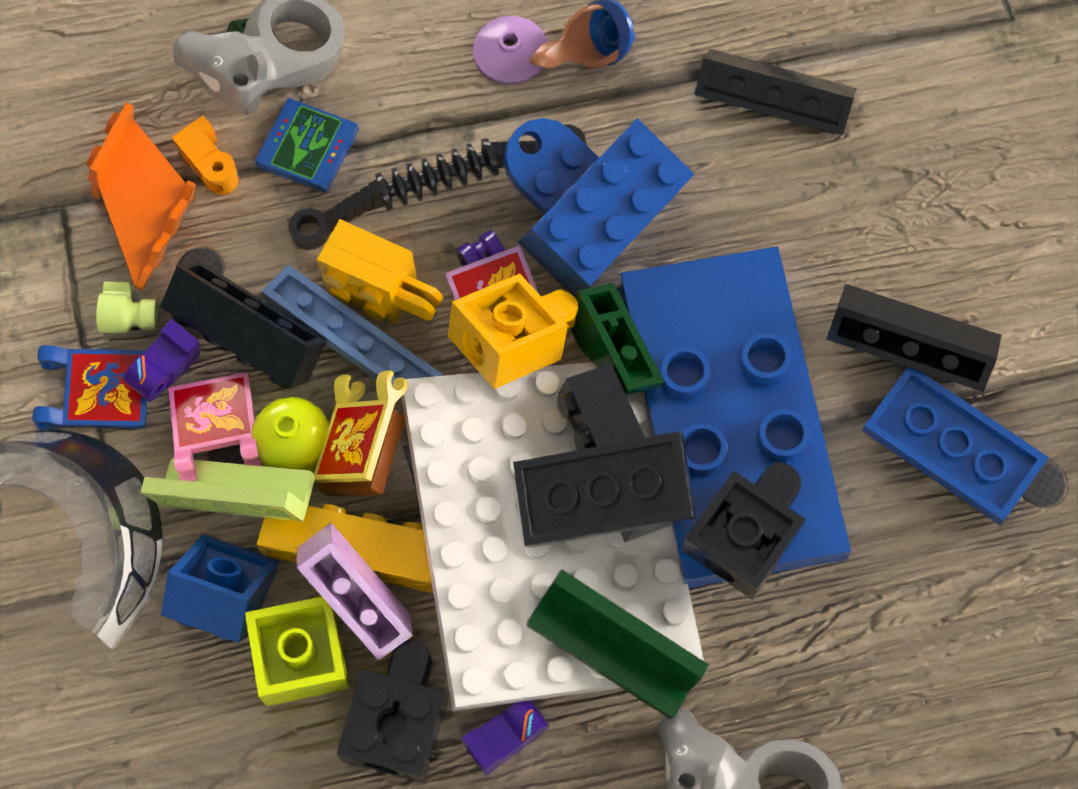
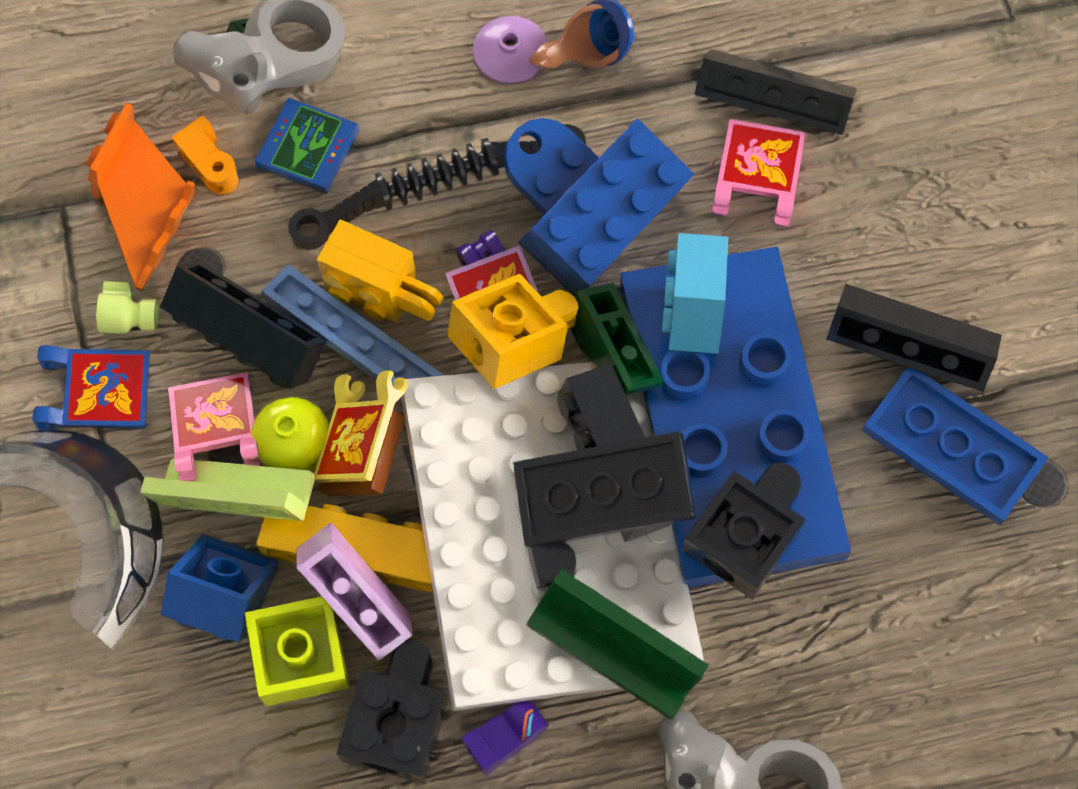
(163, 361): dark purple leg -> none
(549, 560): none -> black tile
(696, 293): none -> medium azure brick
(761, 163): none -> flag

